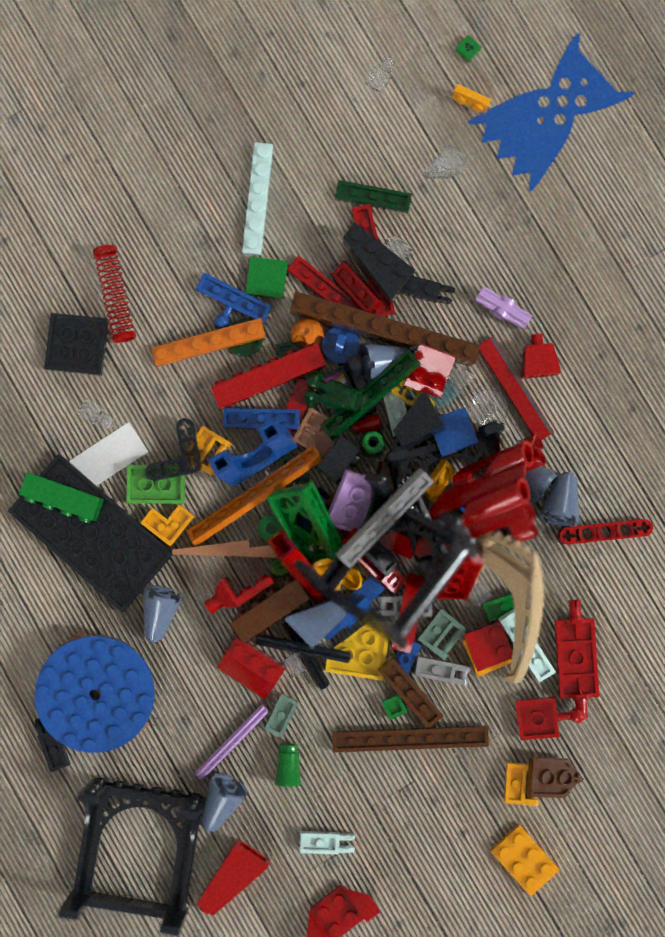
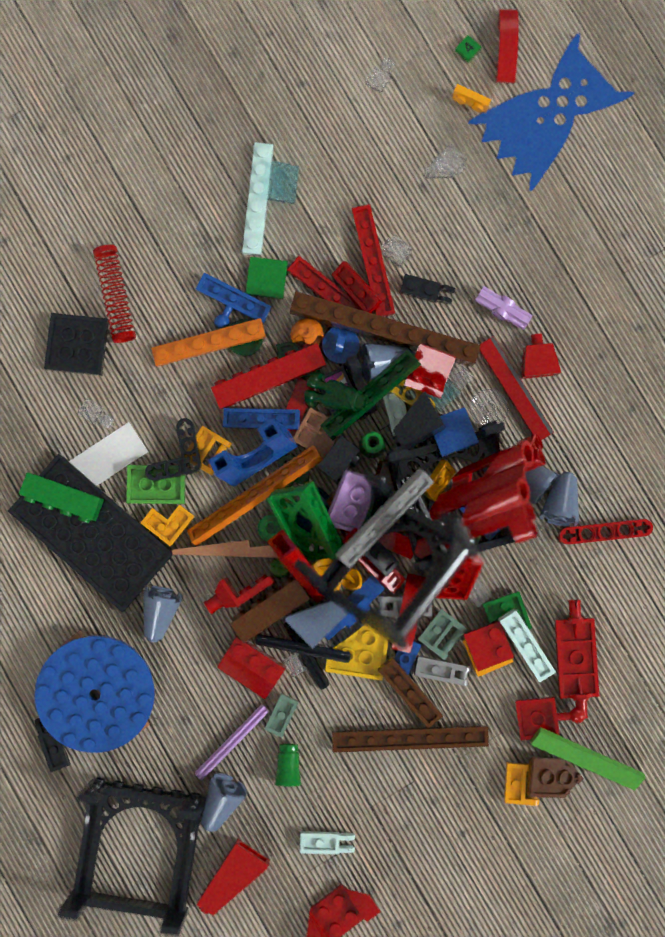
(282, 182): none -> clear light blue plate
(368, 424): red cone -> none
(375, 196): dark green tile -> none
(379, 262): black wedge -> none
(394, 706): green plate -> none
(508, 46): none -> red slope
(518, 579): tan piece -> none
(524, 859): light orange plate -> none
(587, 759): none -> bright green tile

